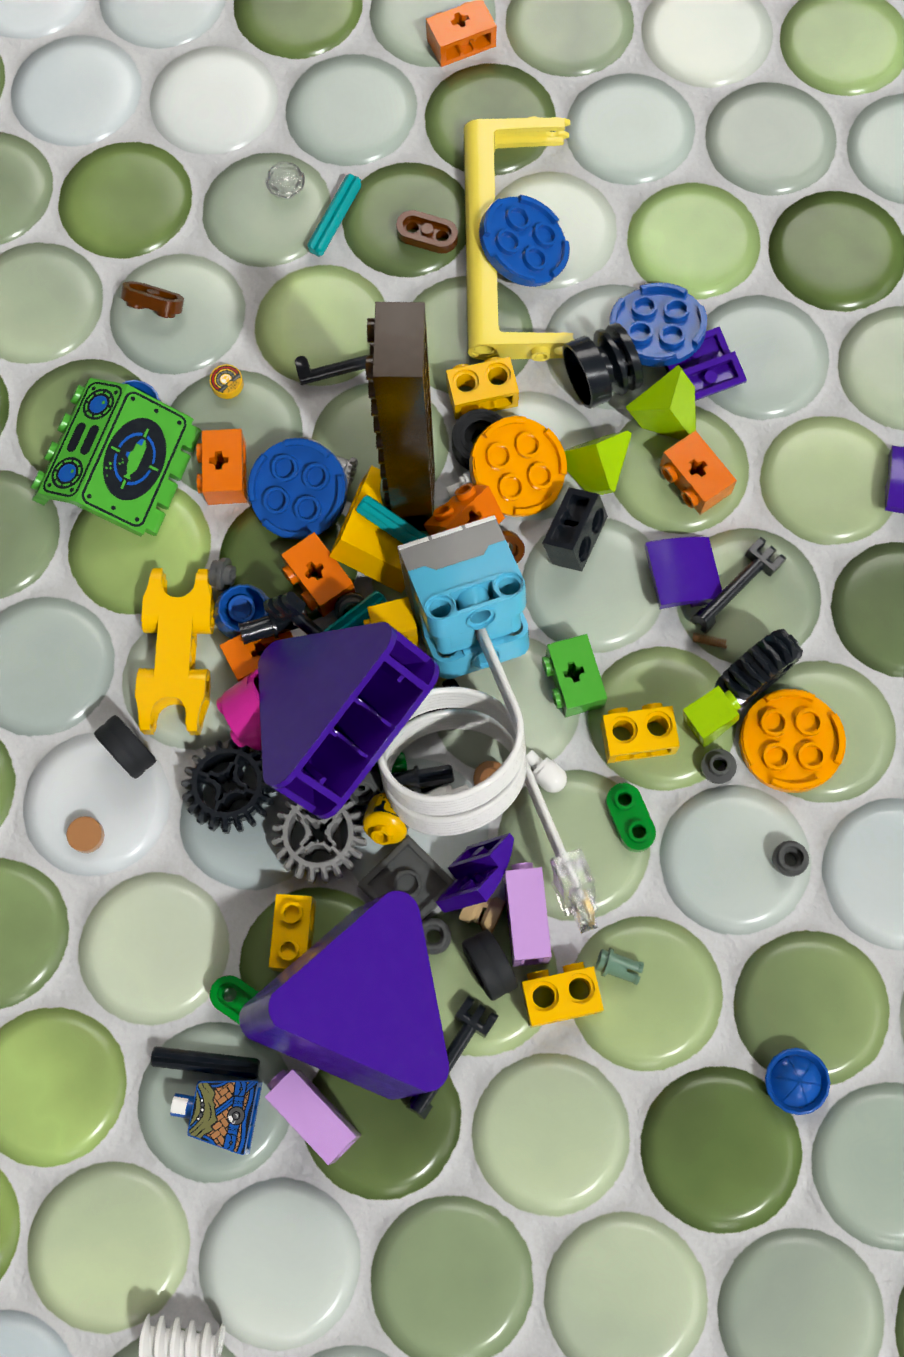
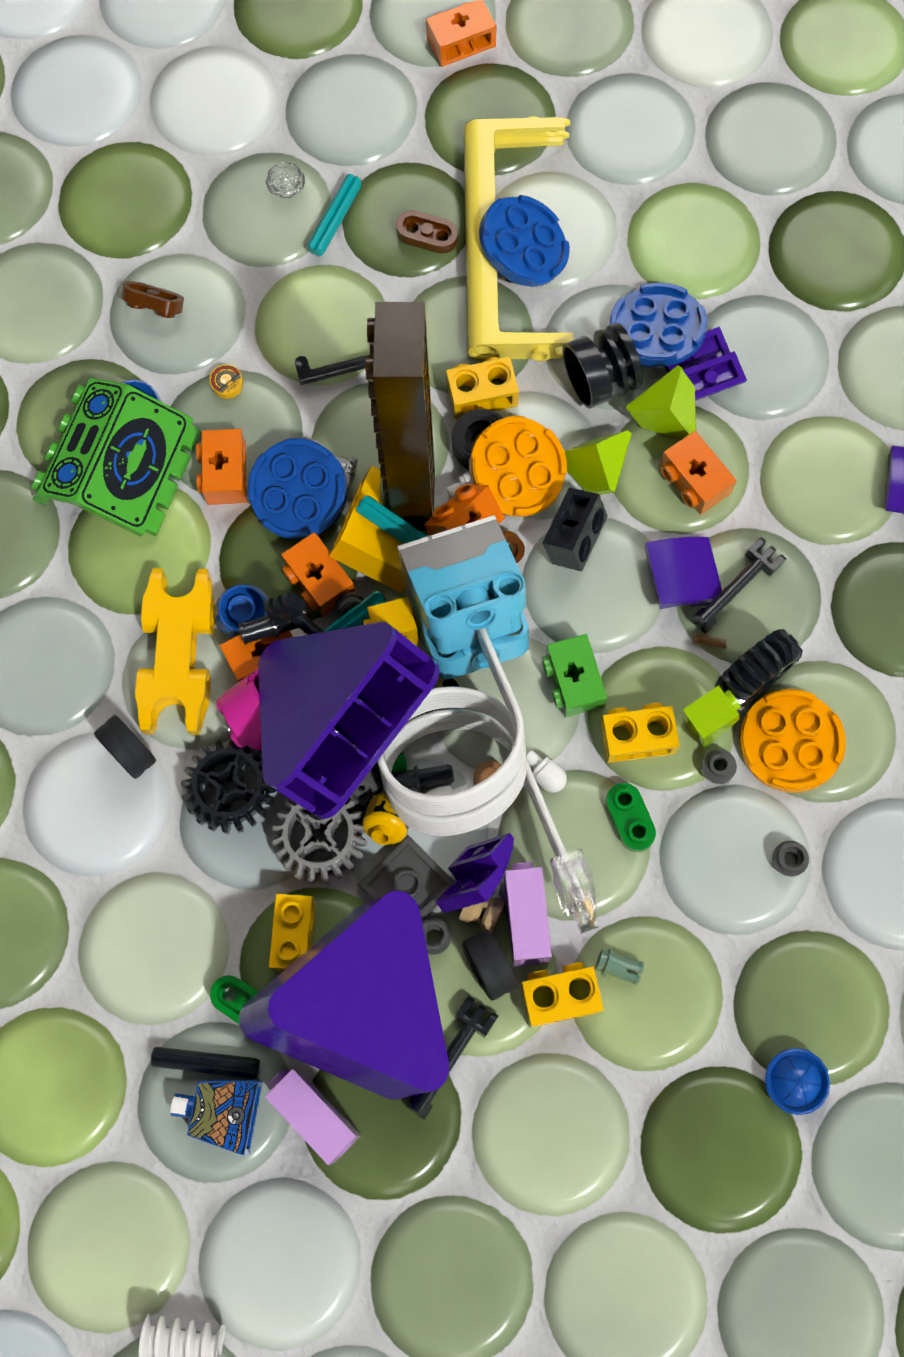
(85, 834): medium nougat tile -> none
(222, 574): dark grey plate -> none

